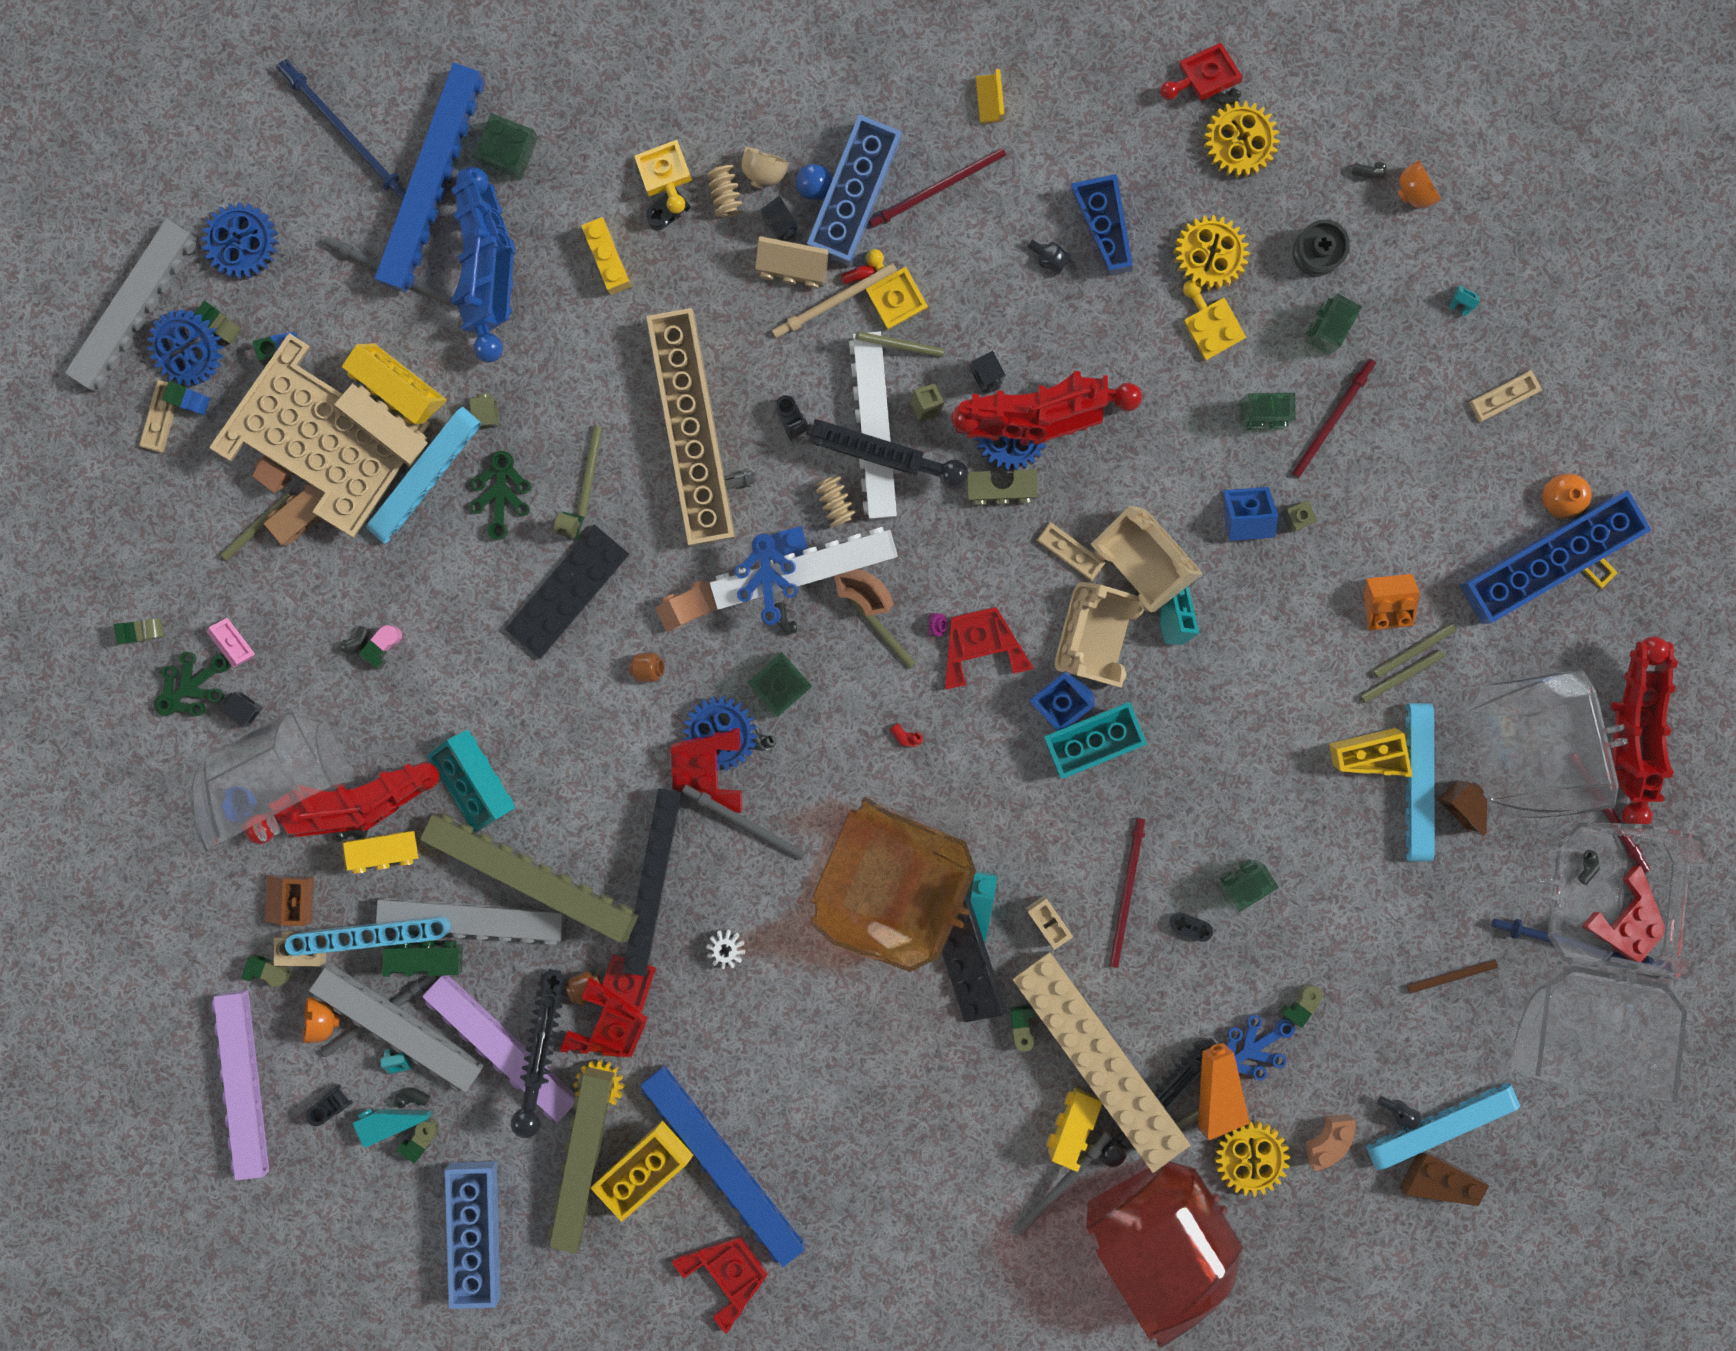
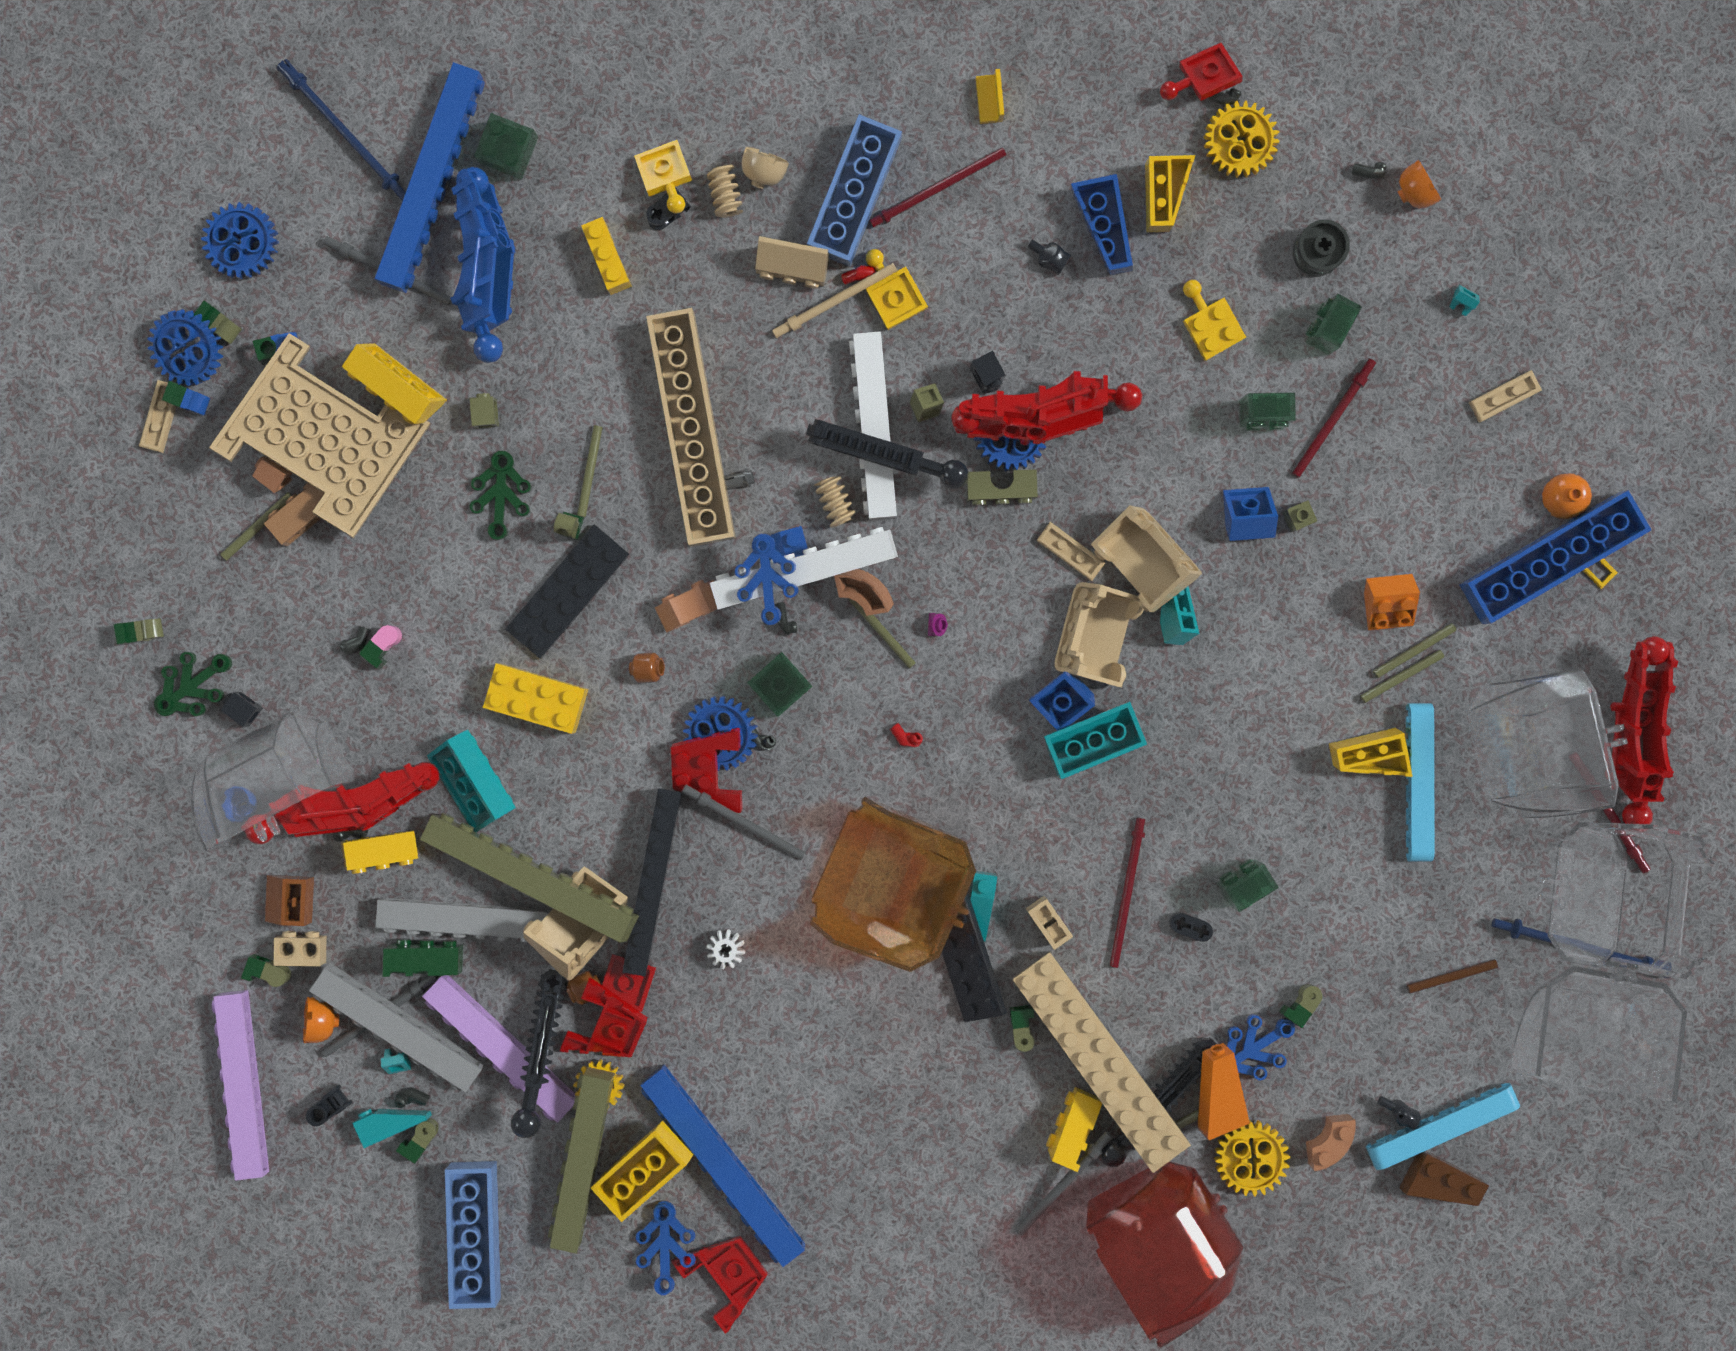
(131, 305): light grey brick -> none
(230, 642): bright pink plate -> none
(357, 938): medium azure beam -> none
(381, 425): tan brick -> none
(423, 475): medium azure beam -> none
(535, 698): none -> yellow brick
(565, 941): none -> tan windscreen
(665, 1244): none -> blue plant
(779, 219): black slope -> none
(791, 419): black piece -> none
(813, 181): blue hair -> none
(899, 344): olive bar -> none
(978, 636): red wing -> none
(1164, 189): none -> yellow wedge
(1191, 245): yellow gear -> none
(1467, 805): reddish brown slope -> none
(1590, 865): pearl dark grey arm -> none
(1639, 924): wing -> none

